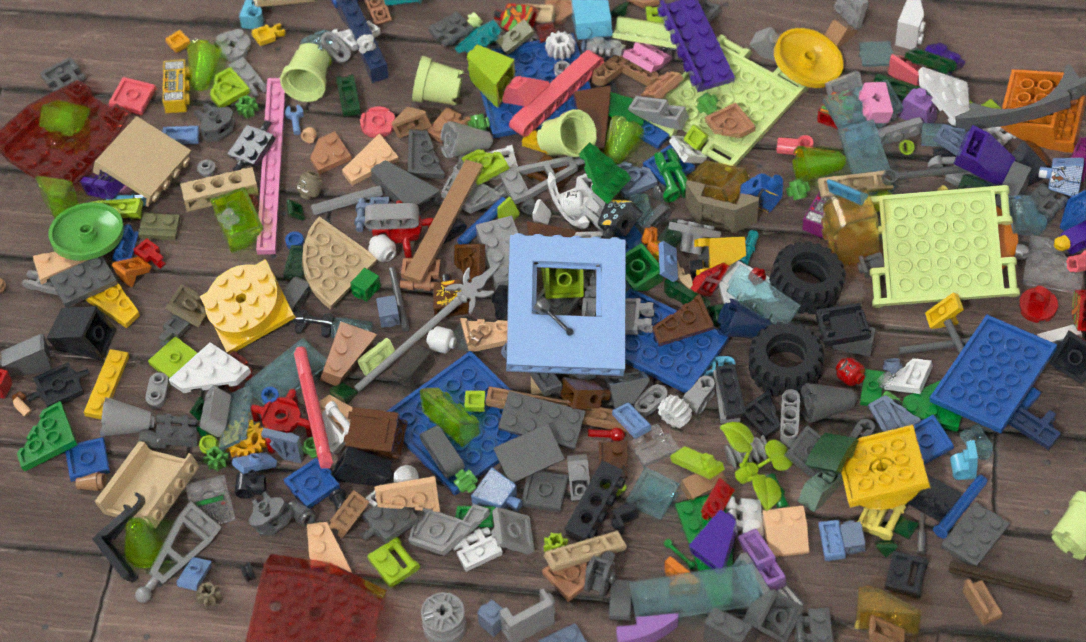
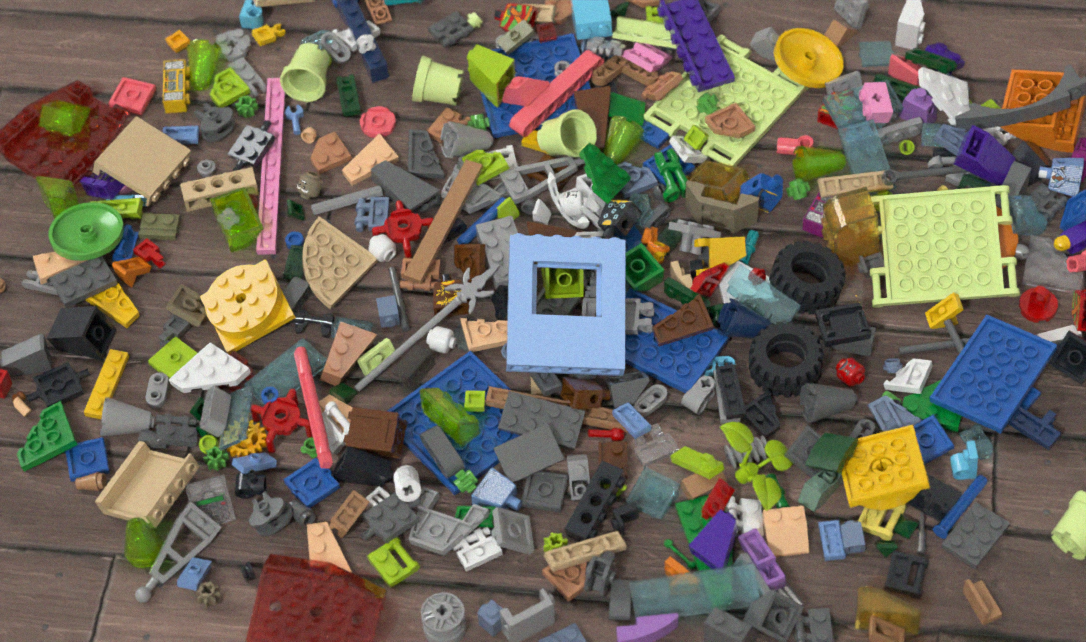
(61, 72): dark grey plate -> none
(110, 532): black hinge -> none
(286, 444): sand blue wing -> none
(336, 500): black bush -> none
(365, 284): green brick -> none
(391, 216): light grey beam -> none
(410, 119): medium nougat slope -> none
(412, 493): light nougat wing -> none
(475, 337): medium nougat plate -> none
(481, 36): teal plate -> none
(543, 307): hinge -> none
(560, 45): white gear -> none
(659, 112): light grey slope -> none
(668, 261): medium blue plate -> none
(675, 411): white gear -> none
(789, 410): light grey beam -> none
(846, 192): dark azure slope -> none
(871, 389): green plate -> none
(886, 379): clear plate -> none
(1010, 581): dark brown axle -> none

